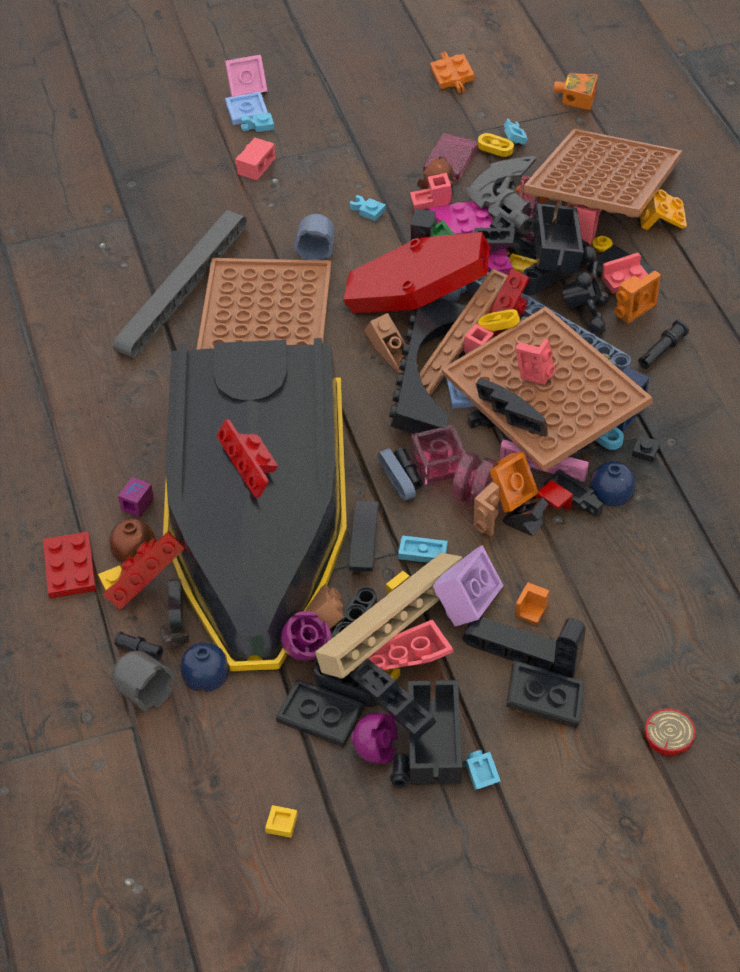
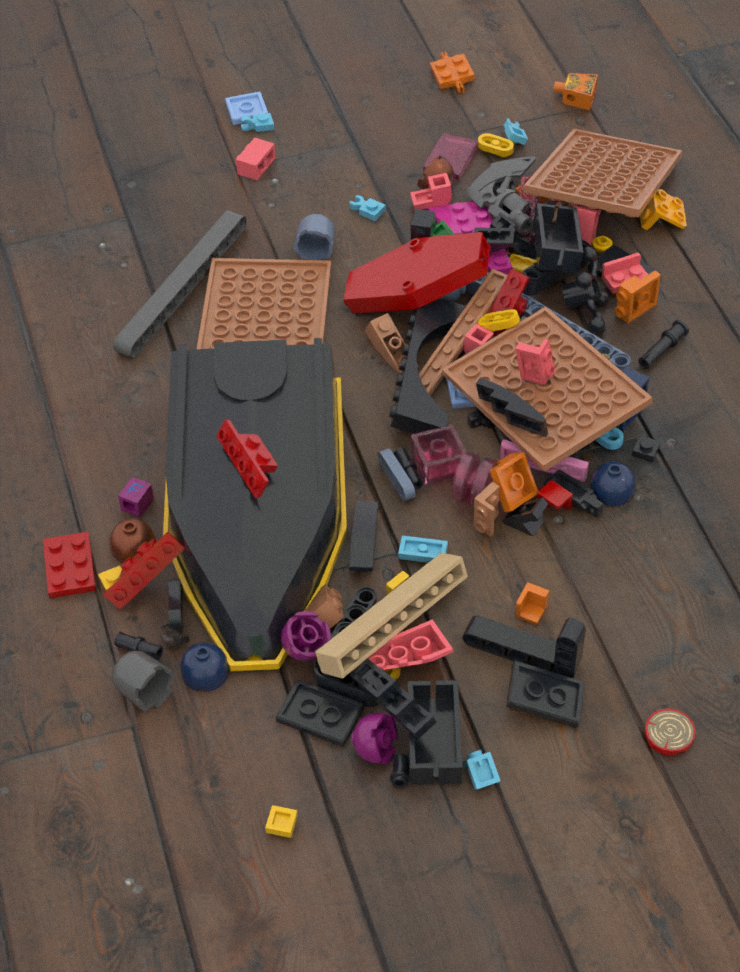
(246, 75): bright pink tile -> none
(468, 587): lavender slope -> none

